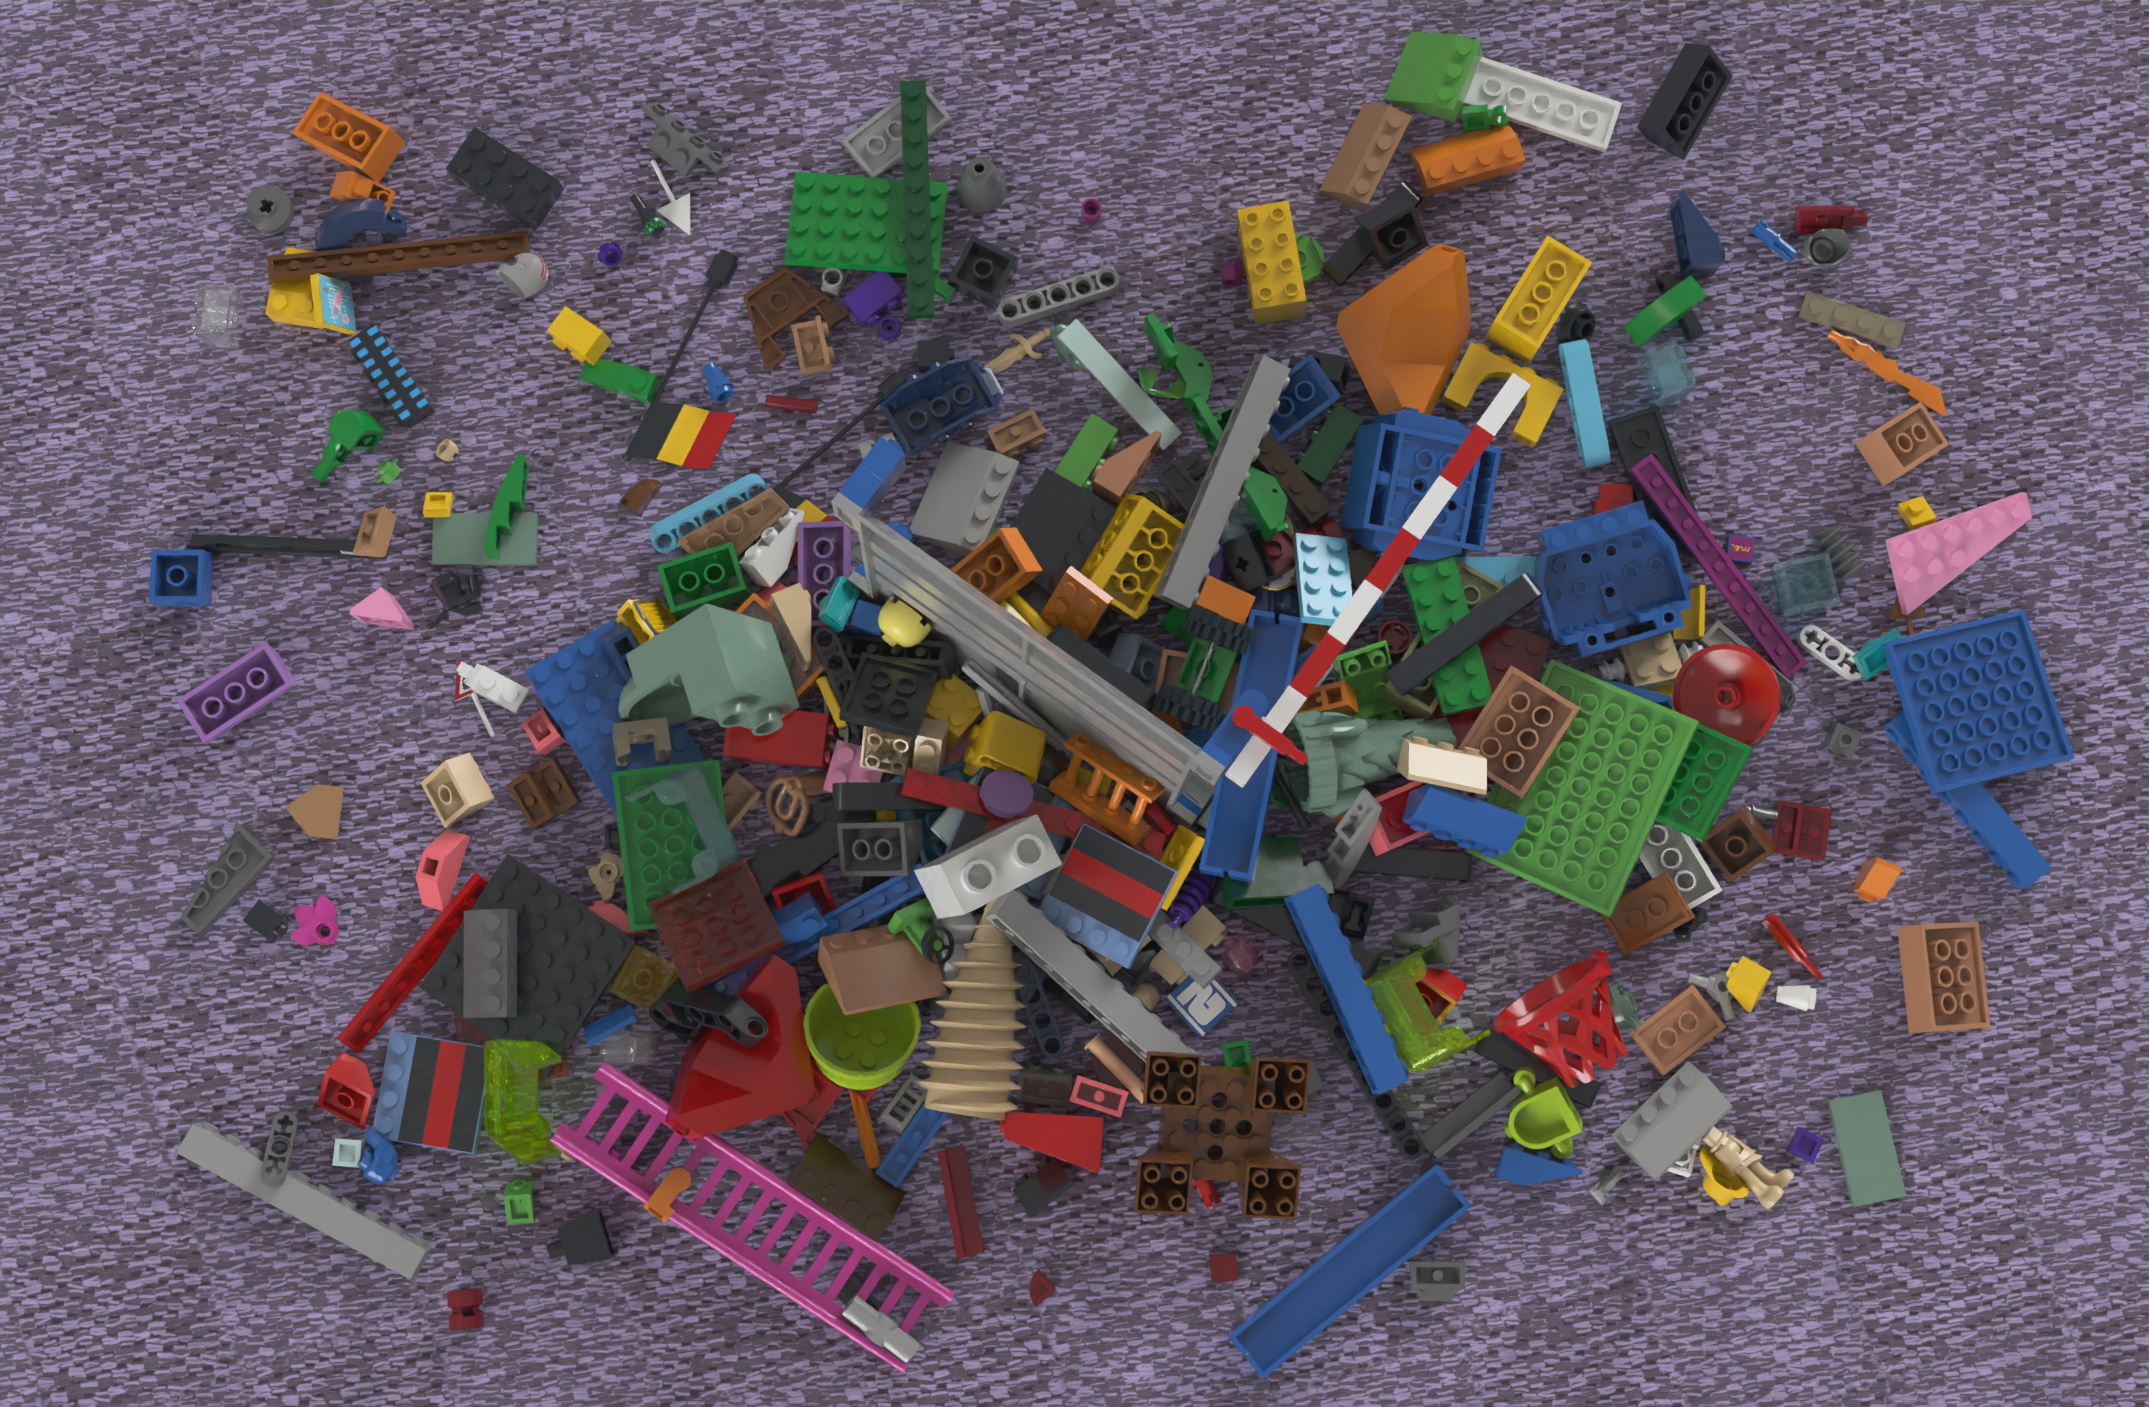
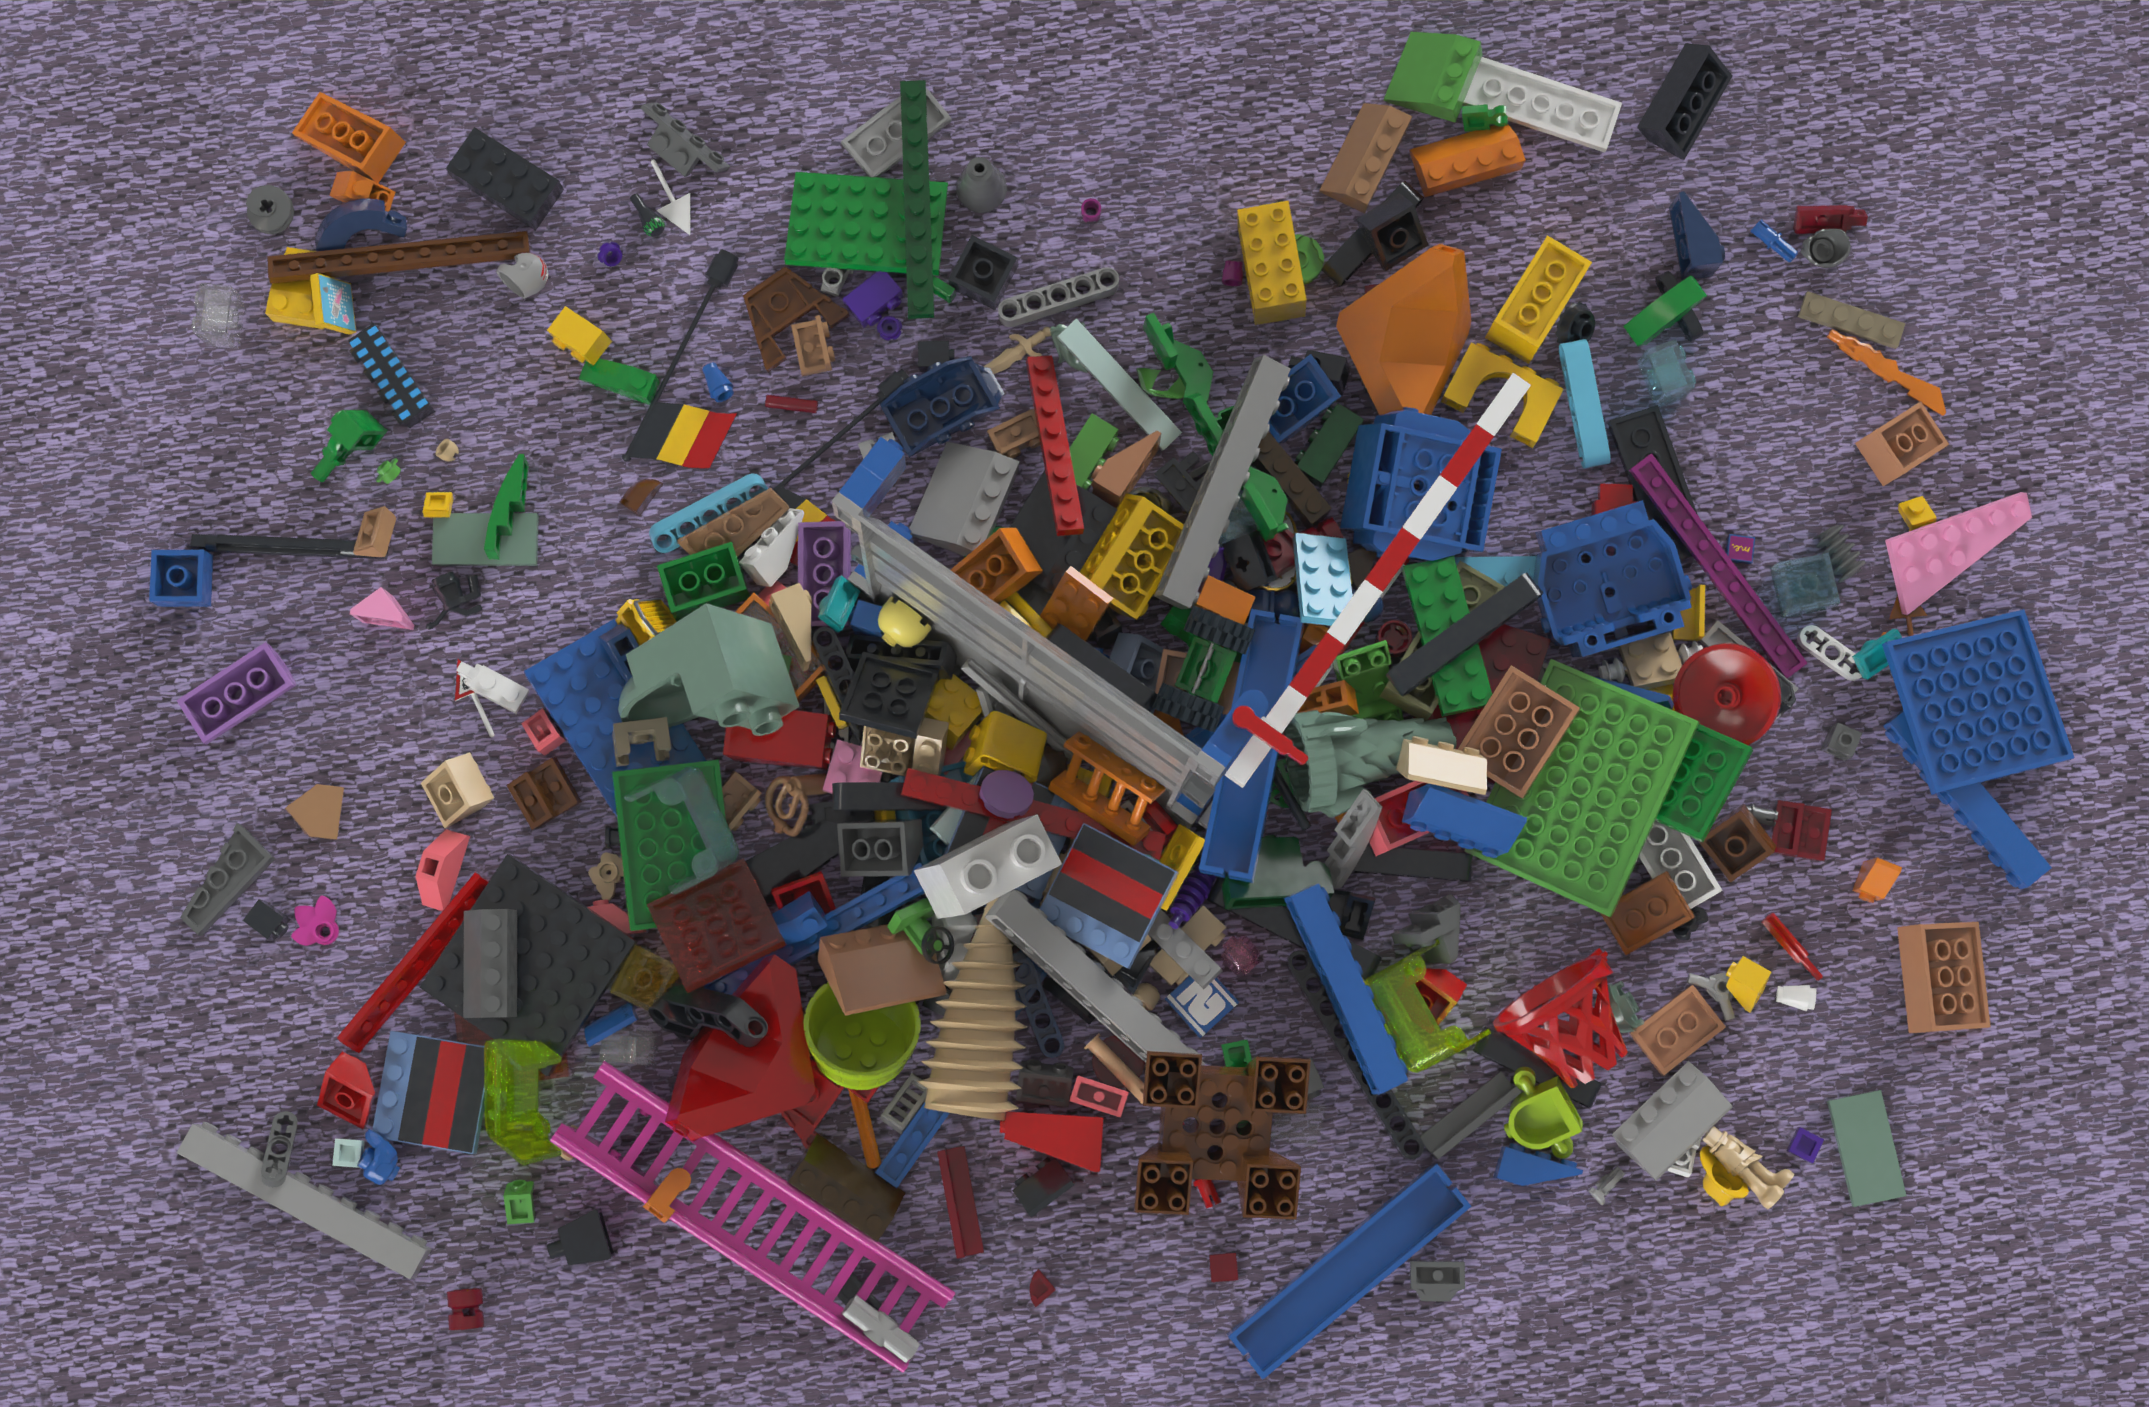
(1054, 446): none -> red plate

